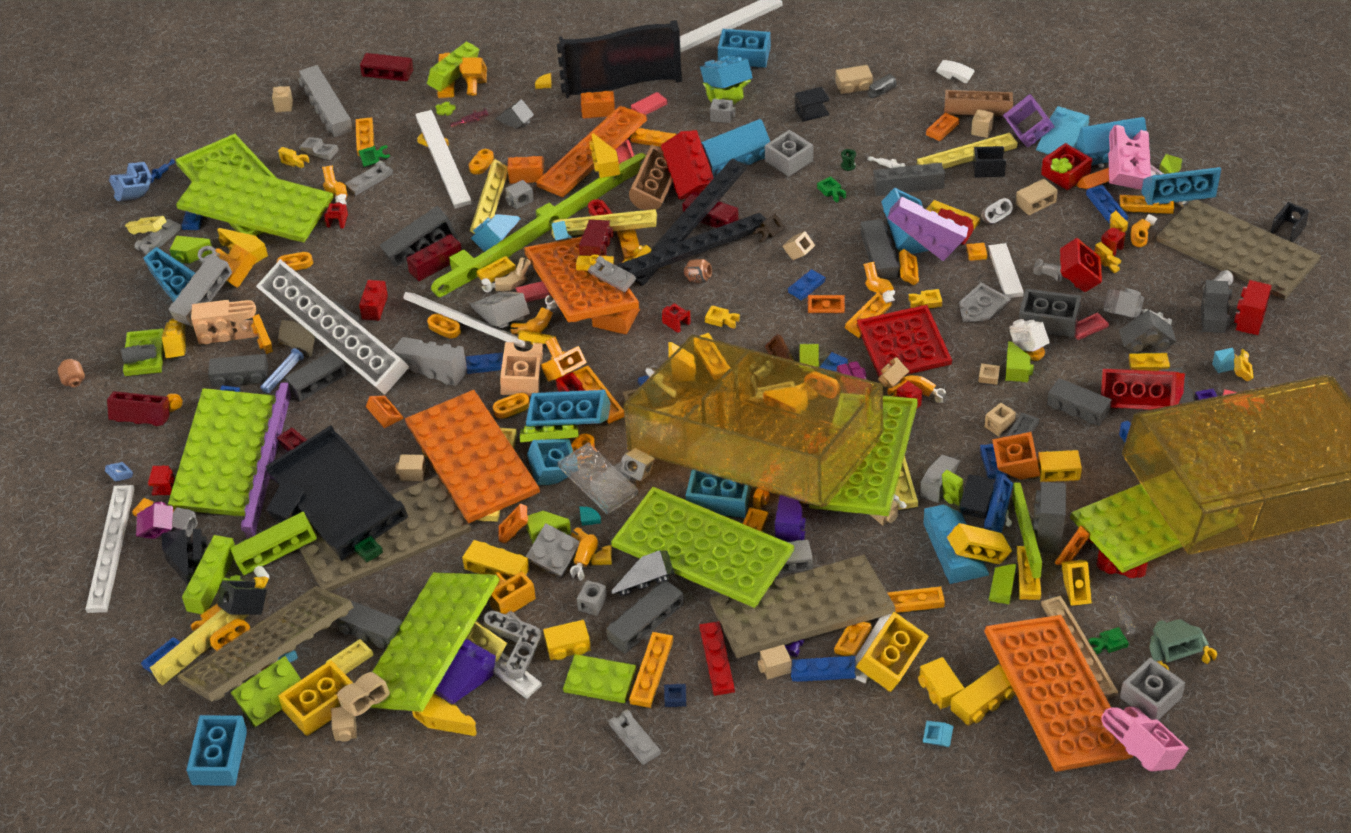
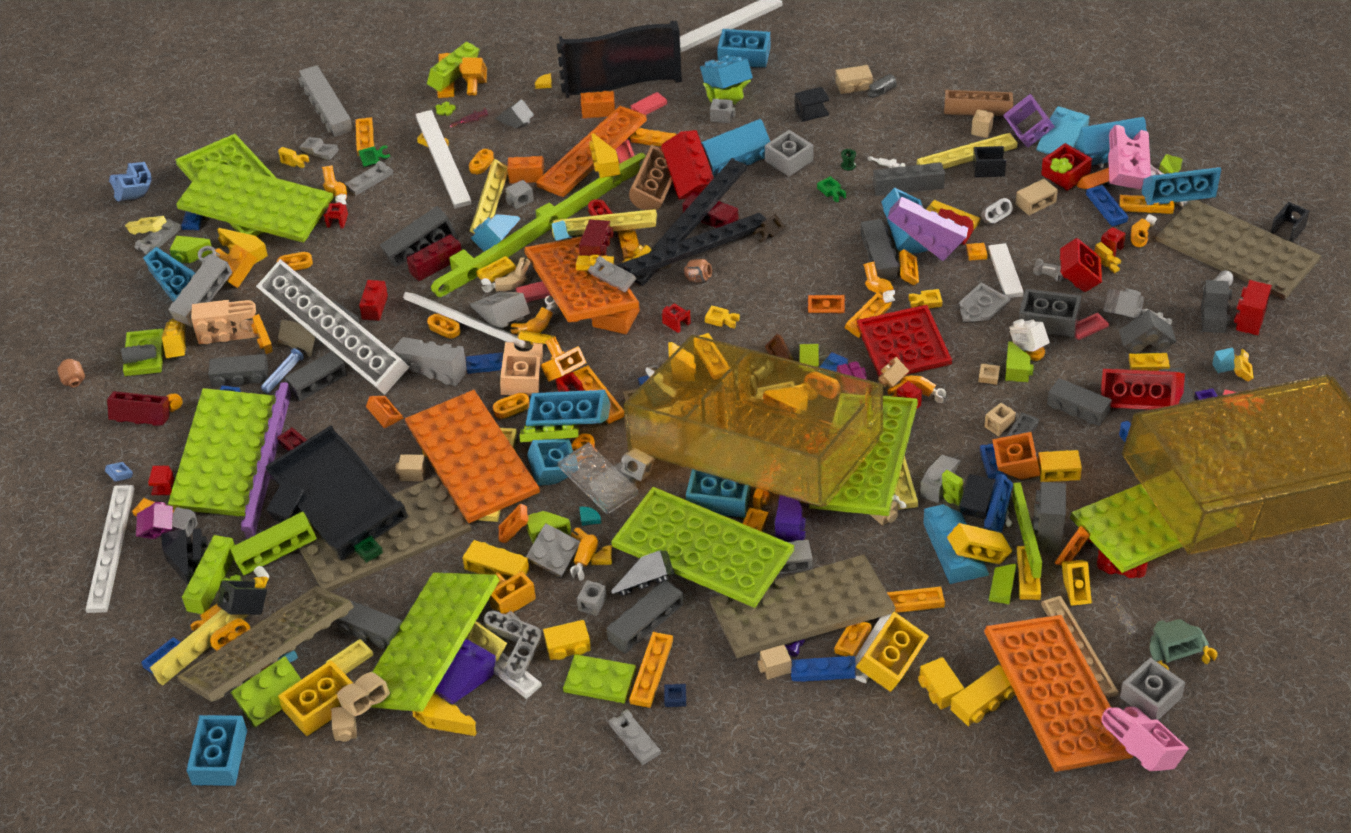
(157, 173): blue piece -> none
(282, 99): tan brick -> none
(386, 67): dark red brick -> none
(716, 658): red plate -> none
(798, 245): tan brick -> none
(806, 284): blue plate -> none
(938, 733): medium azure slope -> none
(942, 126): orange plate -> none
(955, 69): white slope -> none
(1110, 640): green plate -> none
(1118, 222): yellow plate -> none

